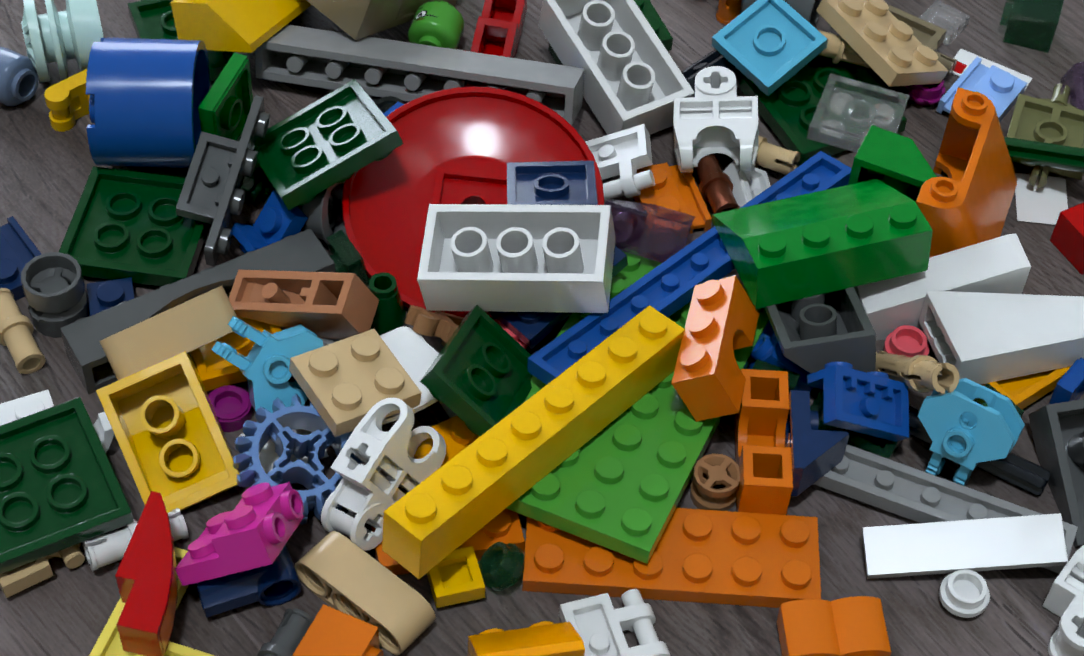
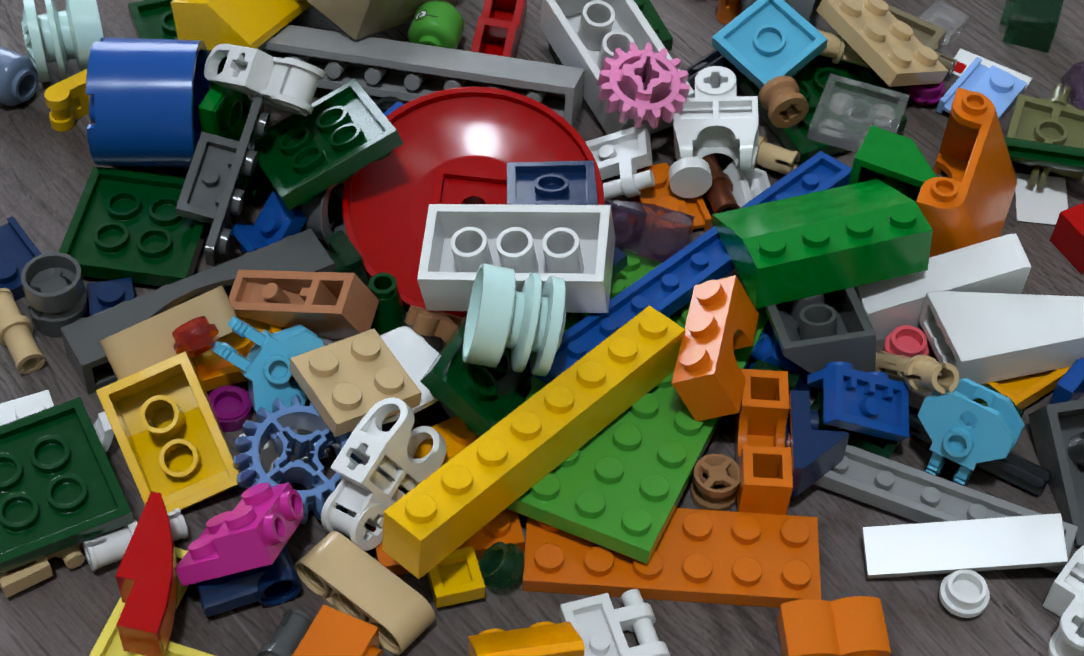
(194, 336): none -> clear red plate
(284, 83): none -> white piece
(505, 318): none -> light aqua wheel
(623, 86): none -> bright pink gear
(690, 177): none -> white tile
(783, 101): none -> medium nougat wheel

